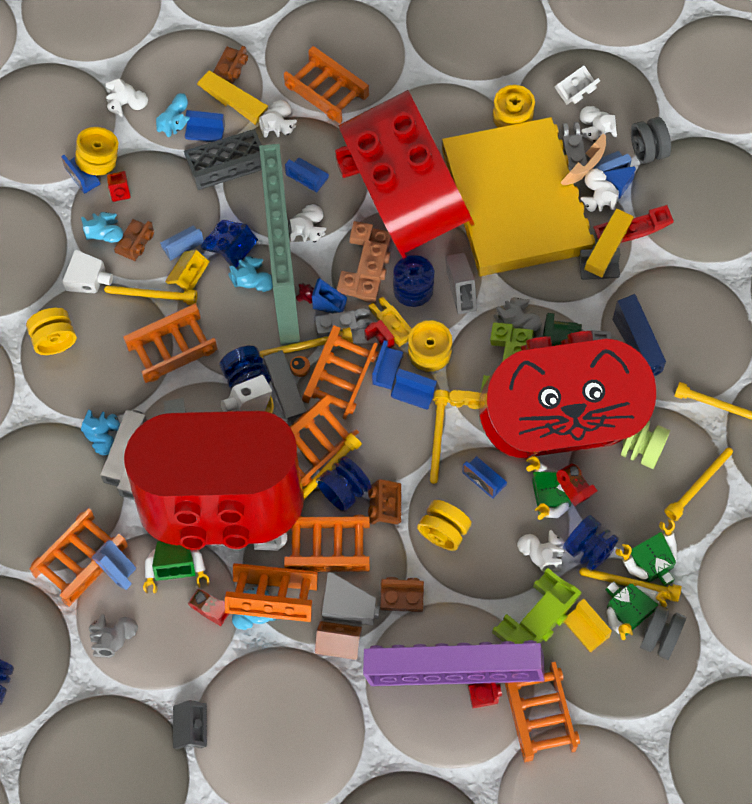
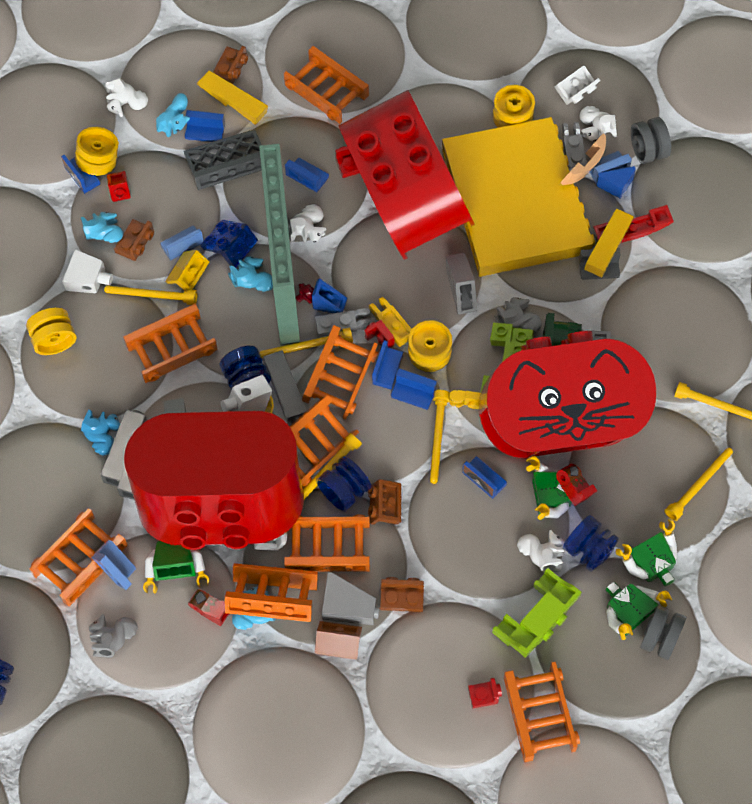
(190, 724): dark grey panel -> none
(273, 119): white animal -> none
(300, 366): orange tile -> none
(371, 270): nougat bracket -> none
(413, 281): clear blue wheel -> none
(444, 525): yellow wheel -> none
(454, 664): medium lavender brick -> none
(587, 626): yellow panel -> none
(604, 193): white animal -> none
(637, 332): dark blue slope -> none
(646, 443): yellowish green wheel -> none
(674, 590): yellow piece -> none

